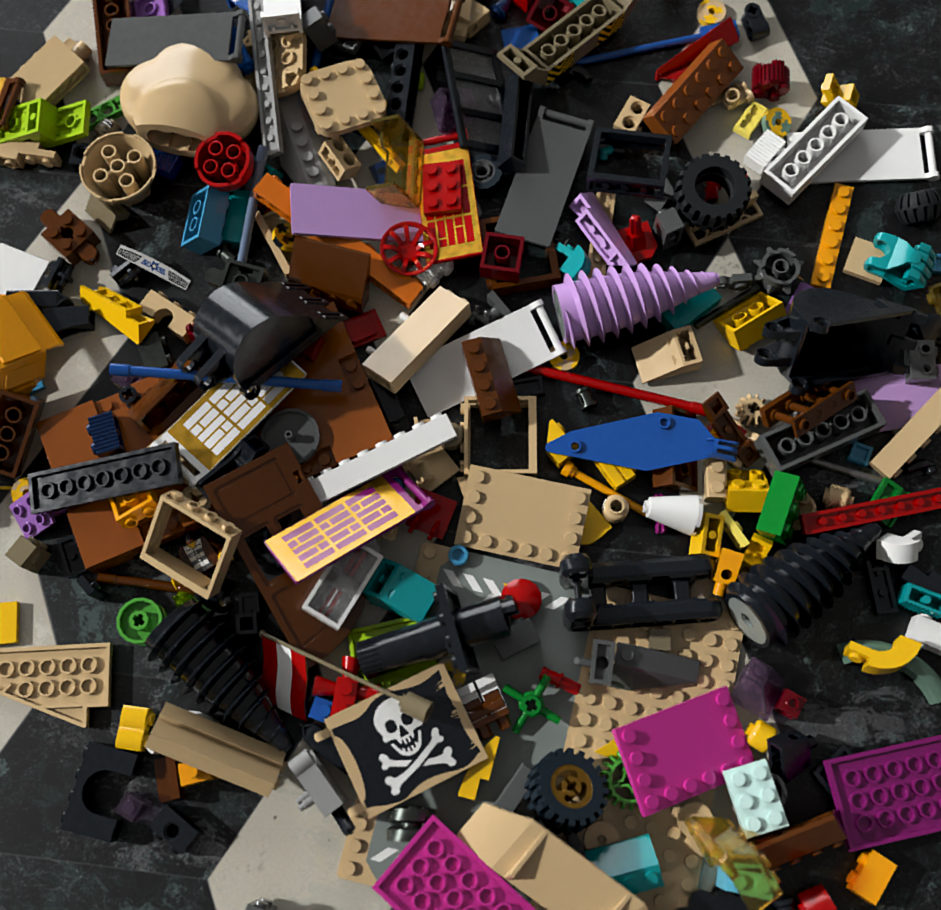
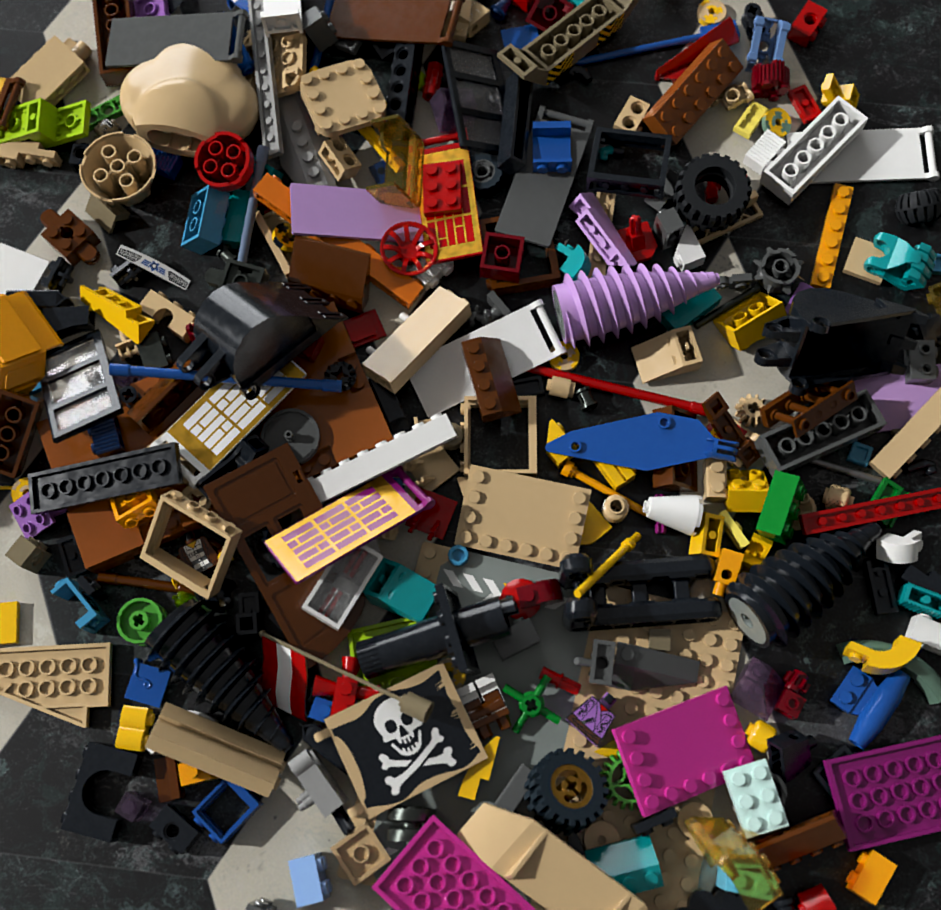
(79, 387): none -> door
(95, 617): none -> dark azure panel
(126, 348): none -> tan arm
(147, 684): none -> blue hat
(203, 819): none -> blue window
(310, 879): none -> light blue brick
(348, 371): none -> black gear
(360, 853): none -> tan plate
(432, 80): none -> red axle
(539, 593): none -> dark red brick
(551, 146): none -> blue panel
(560, 387): none -> tan brick
(593, 718): none -> torso
(626, 546): none -> yellow bar
(662, 817): none -> black plate
(689, 251): none -> white slope
(775, 44): none -> medium blue piece
(796, 681): none -> dark red gear
(804, 103): none -> red plate
(807, 23): none -> red brick
(871, 703): none -> blue plate

